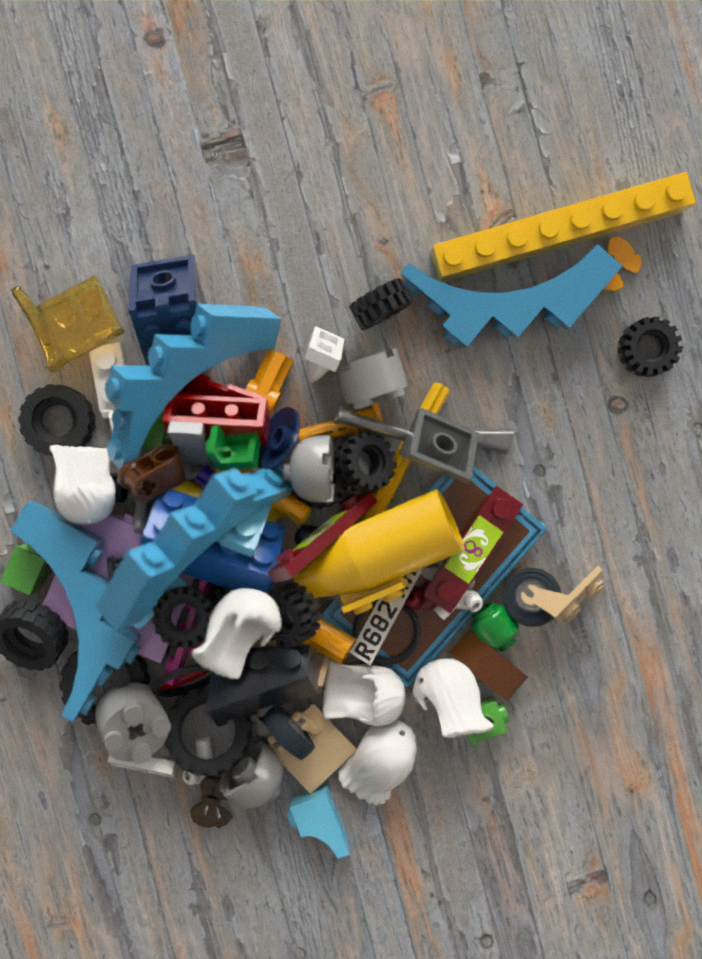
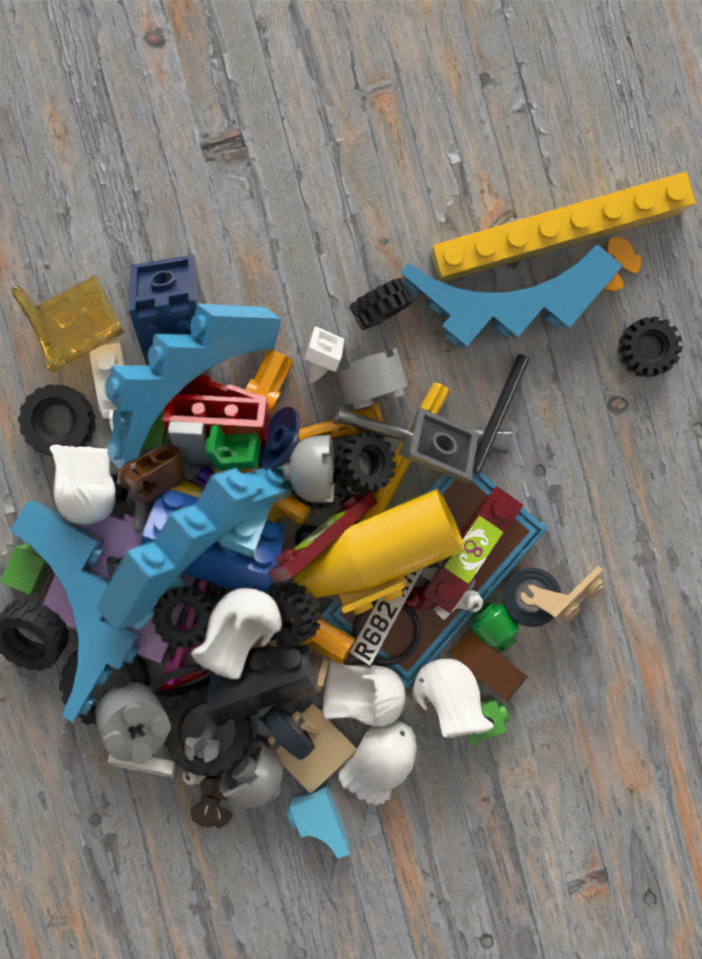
(204, 742): none -> light grey bar
(499, 412): none -> black bar

